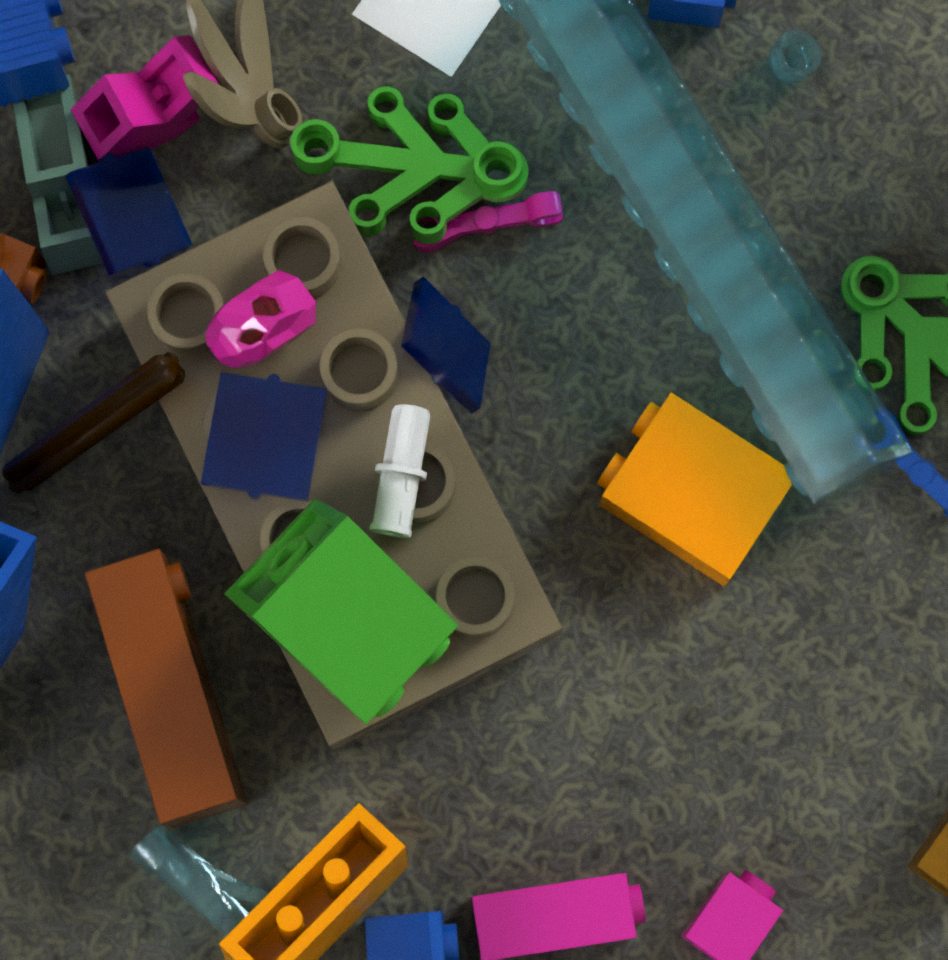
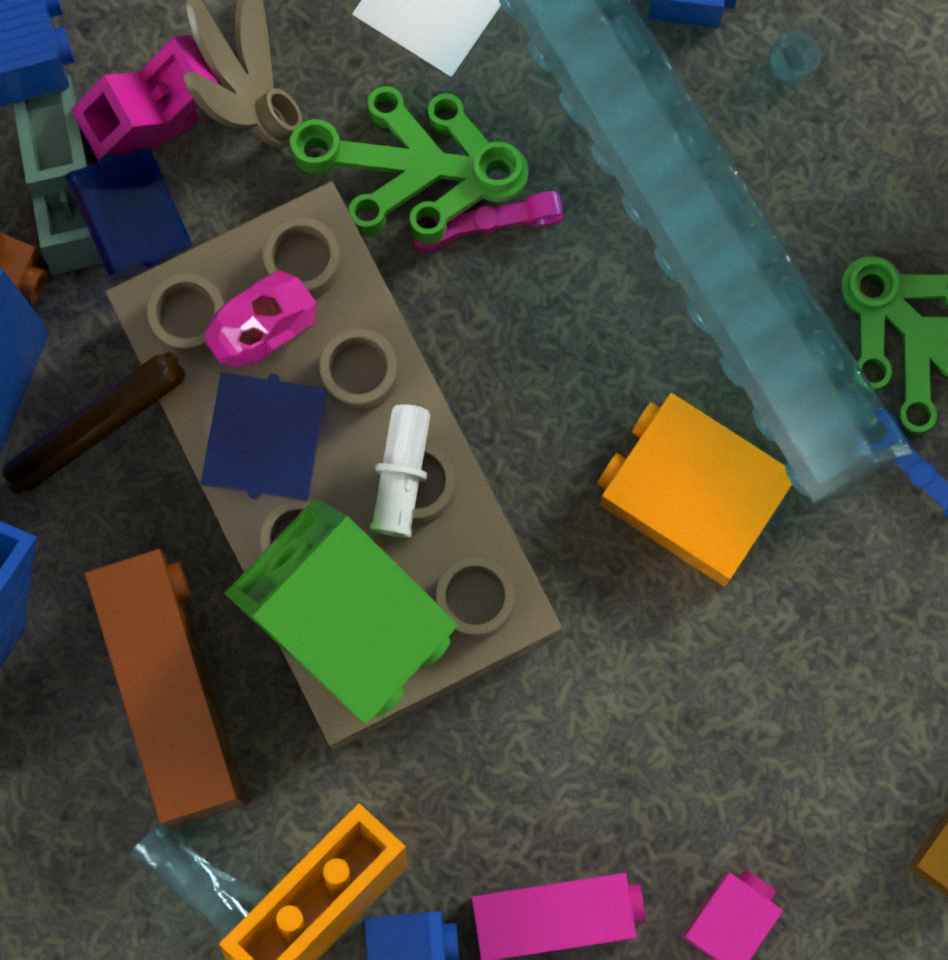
(446, 345): clear blue piece -> none

